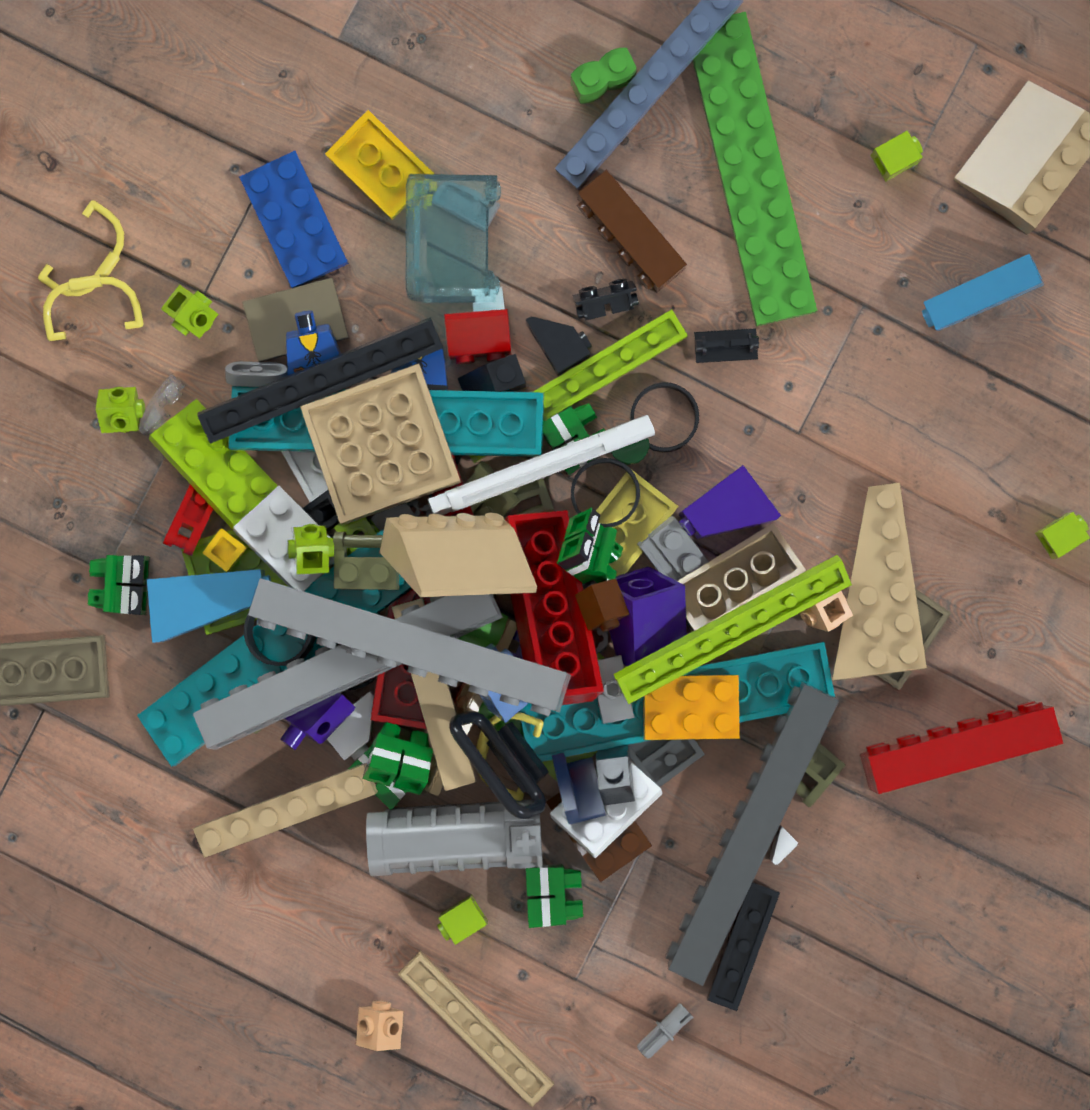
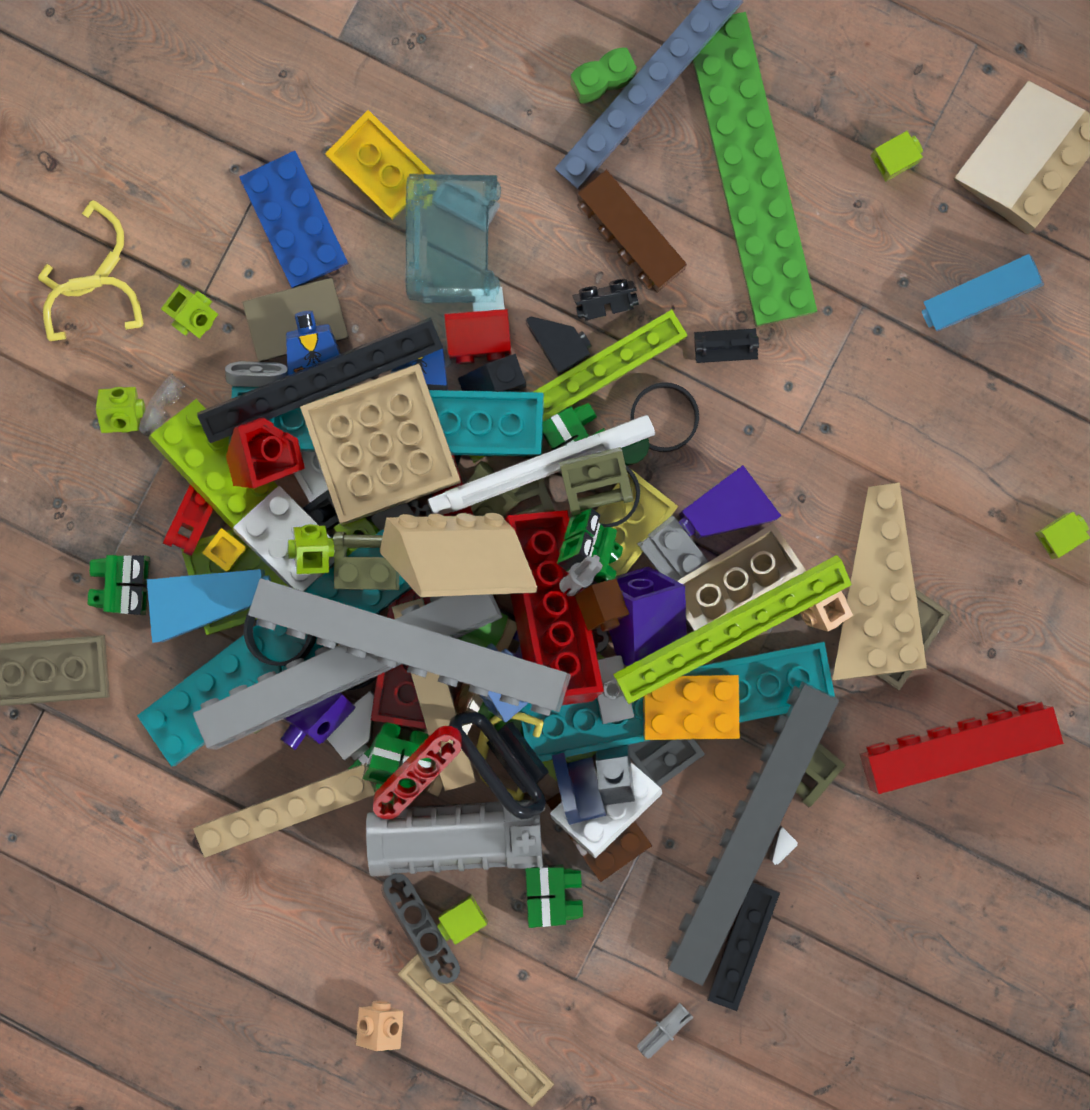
(262, 454): none -> red slope
(416, 931): none -> dark grey beam
(420, 775): none -> red beam
(581, 575): none -> light grey axle
(595, 472): none -> olive plate

